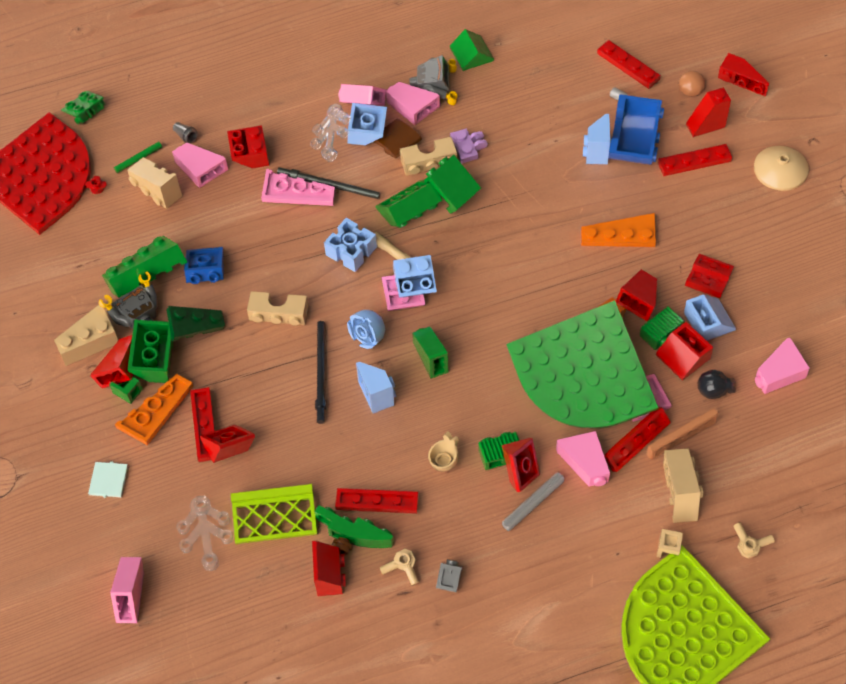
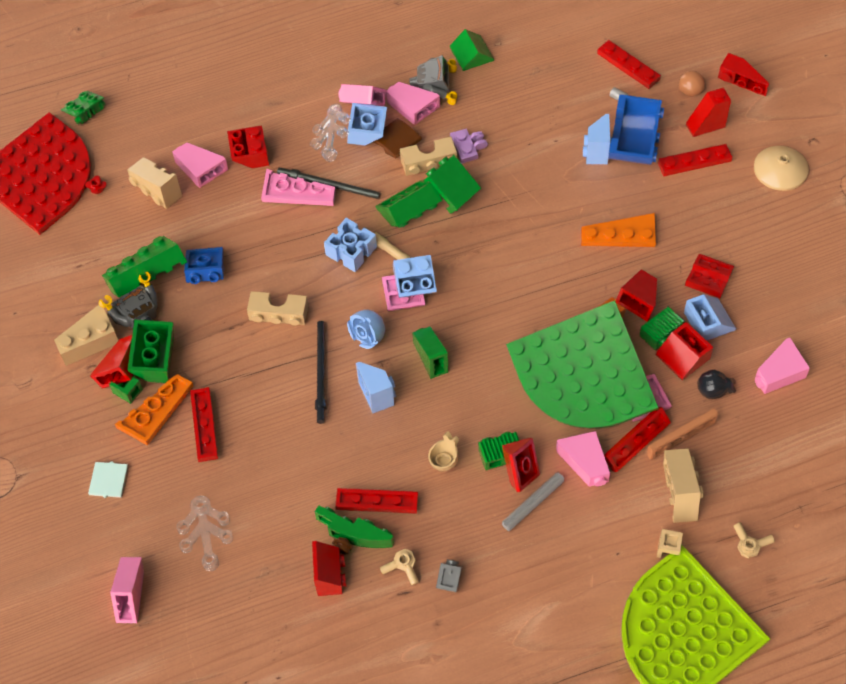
(137, 157): green bar -> none
(185, 132): flat silver cone -> none
(192, 321): dark green wing -> none
(227, 442): red slope -> none
(273, 496): lime fence -> none

